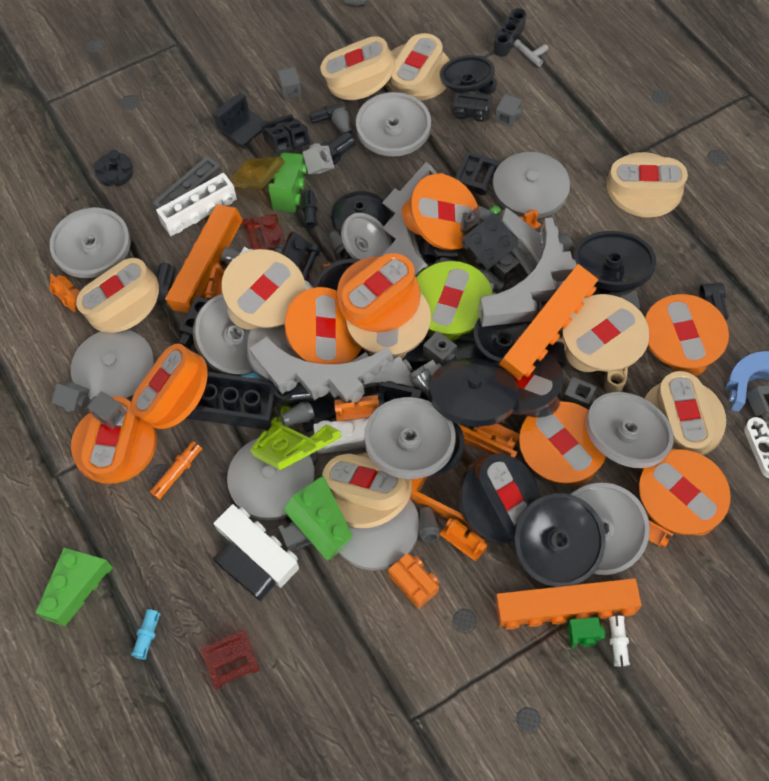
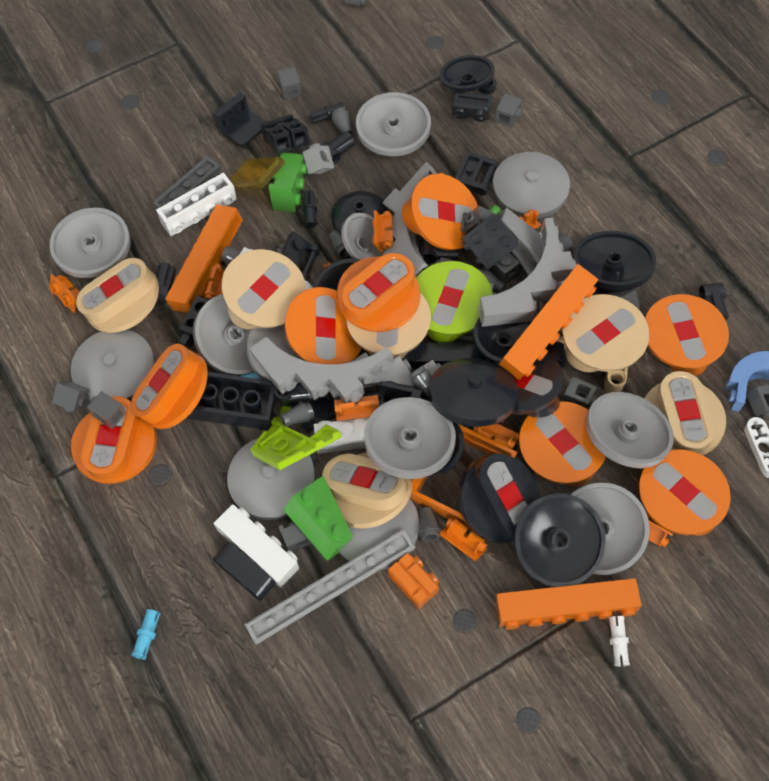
(70, 585): bright green wedge -> none
(112, 160): black plate -> none
(182, 462): orange pin -> none
(226, 652): clear red plate -> none
(270, 230): clear red plate -> none
(329, 586): none -> light grey tile
(358, 68): tan piece -> none
(382, 239): none -> orange hinge
(418, 67): tan piece -> none
(440, 349): dark grey brick -> none
(509, 32): black beam -> none
(533, 56): light grey piece -> none
(585, 631): green brick -> none
(646, 184): tan piece -> none

